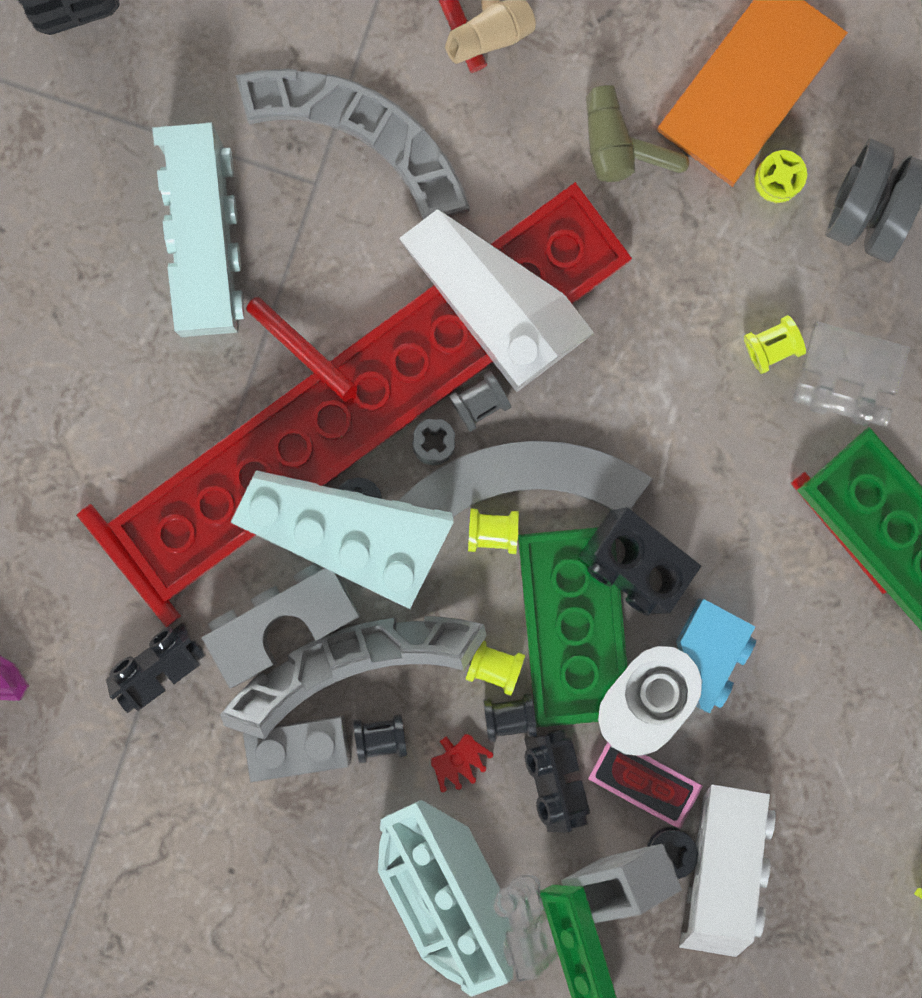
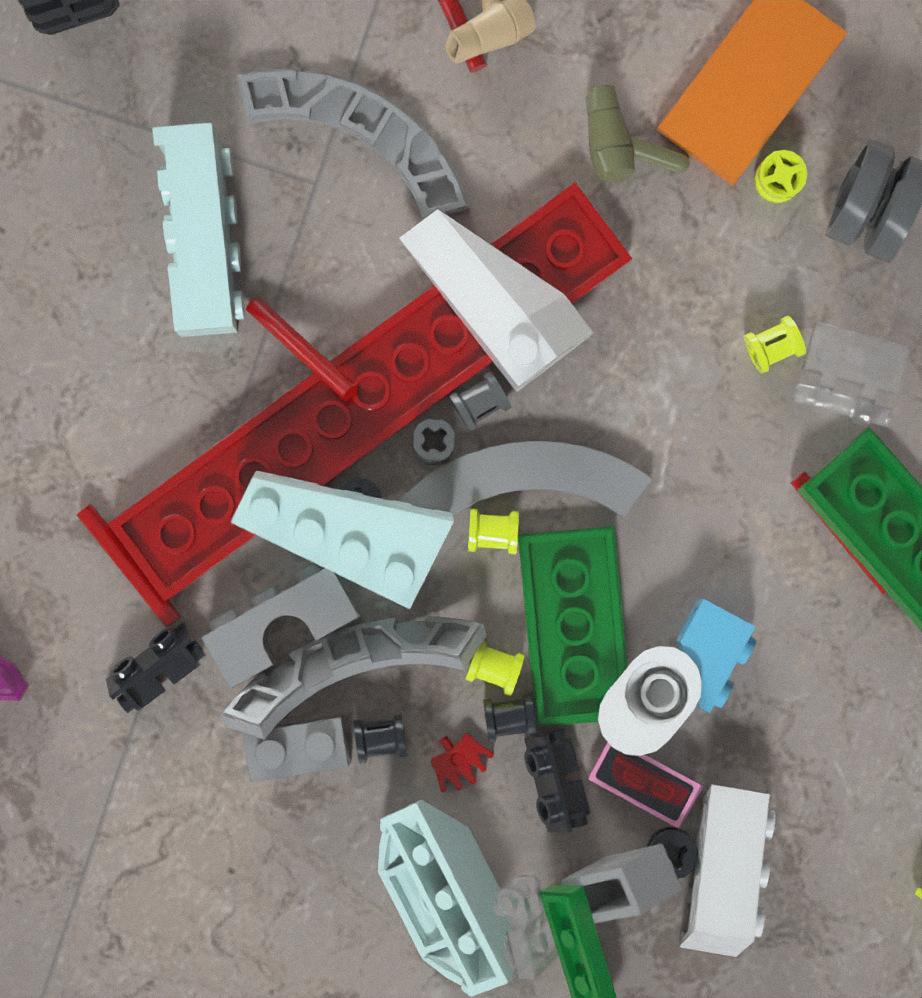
(644, 551): black brick -> none

